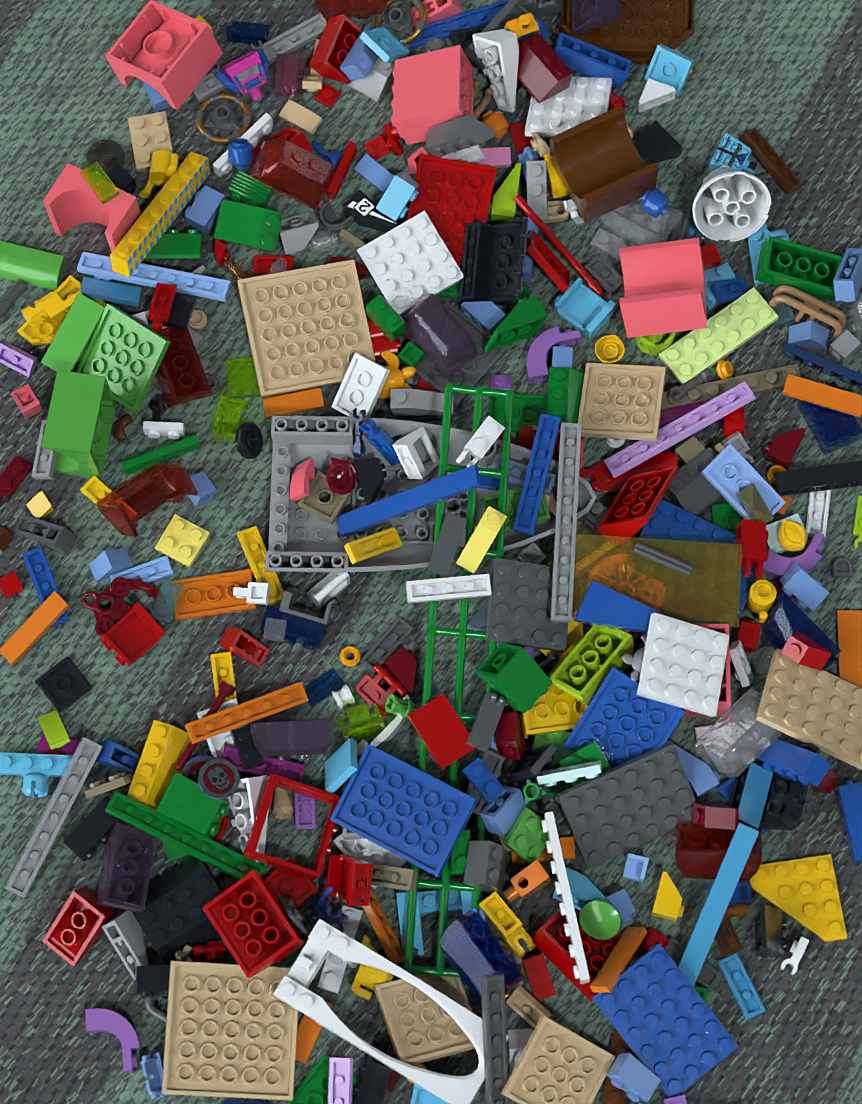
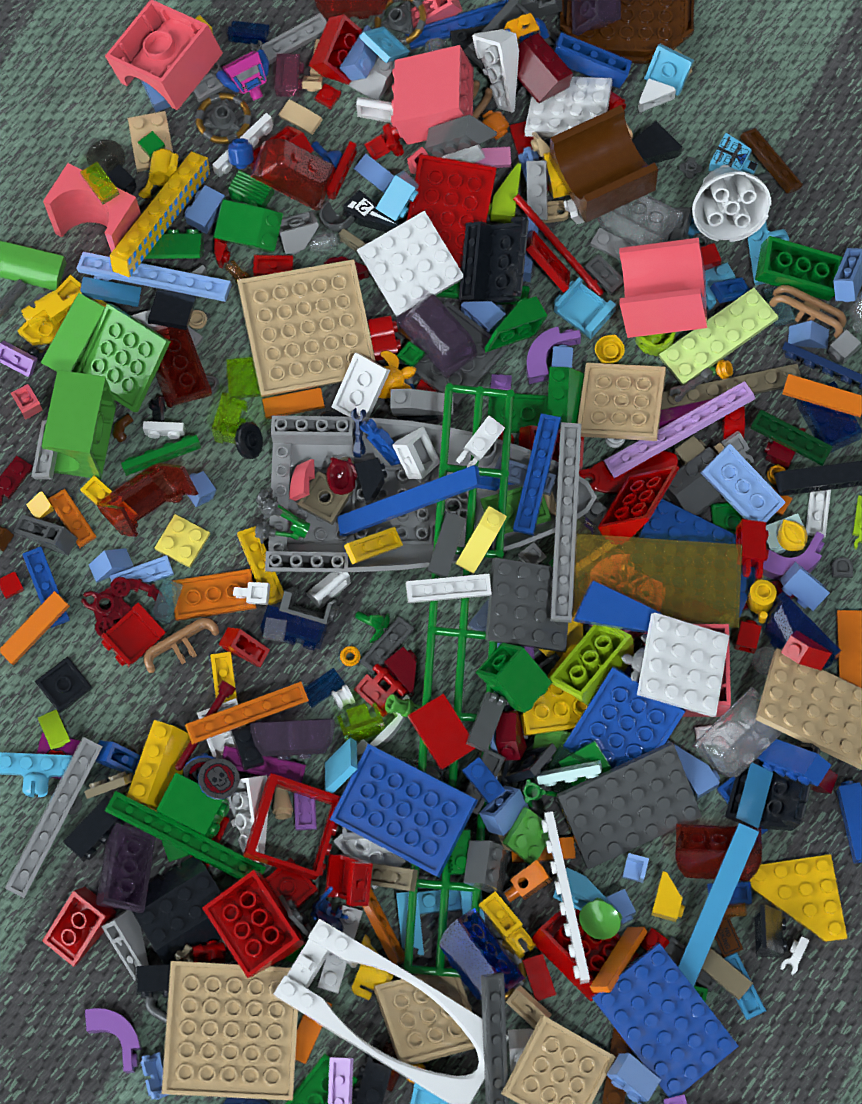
(72, 517): none -> orange tile
(151, 143): none -> green tile
(162, 305): red hinge -> none
(176, 638): none -> medium nougat piece
(270, 507): none -> dark grey plant
(279, 266): clear wheel -> none
(374, 109): none -> white tile
(376, 621): none -> green plant
(385, 318): green brick -> none
(655, 202): blue head -> none
(663, 558): dark grey axle -> none
(715, 815): dark red slope -> none
(726, 974): none -> dark tan tile
(742, 667): white plate -> none
(754, 504): olive slope -> none
(791, 437): none -> dark green plate

